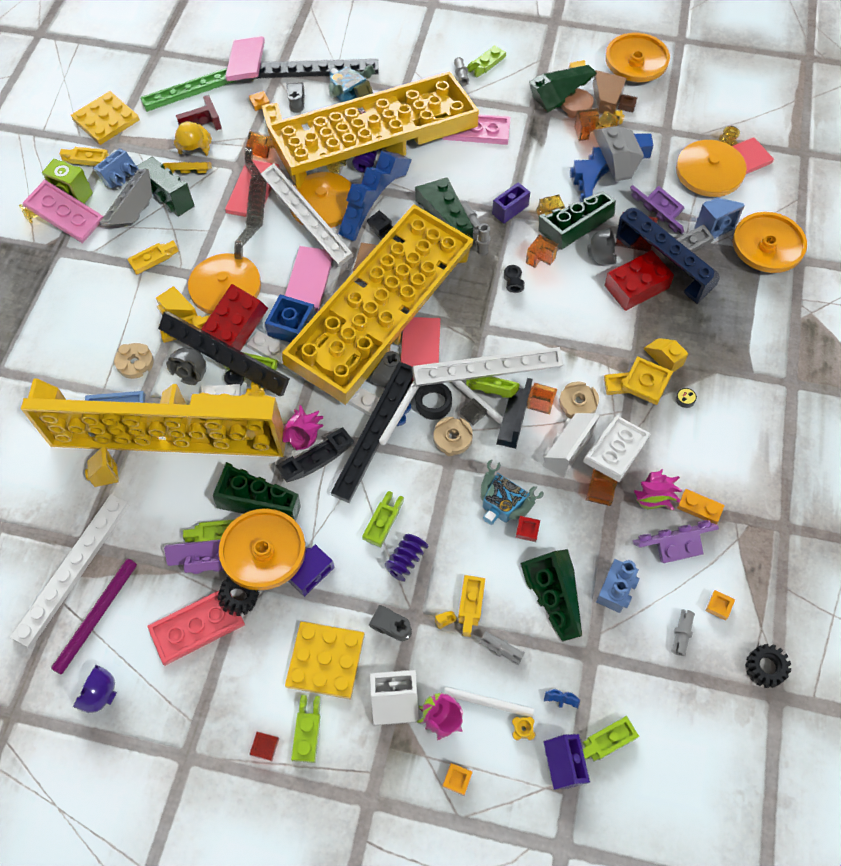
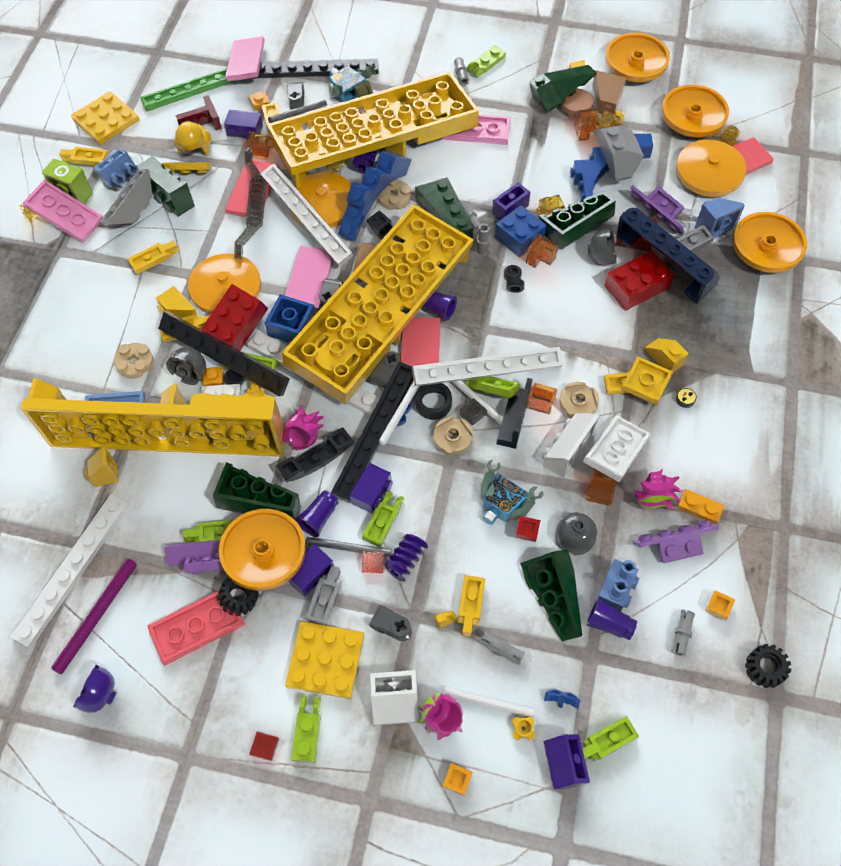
(213, 376): none -> light orange plate
(241, 122): none -> brick
(297, 111): none -> flat silver bar
(317, 513): none -> dark purple plant
(324, 597): none -> light grey hinge
(329, 287): none -> piece
(347, 546): none -> flat silver bar
(371, 488): none -> dark purple brick
(373, 562): none -> clear red tile
(400, 201): none -> tan plate
(441, 305): none -> dark purple plant
(519, 230): none -> blue brick
(576, 533): none -> dark grey cylinder
(611, 620): none -> dark purple plant
(627, 103): reddish brown tile -> none
(695, 110): none -> light orange dish

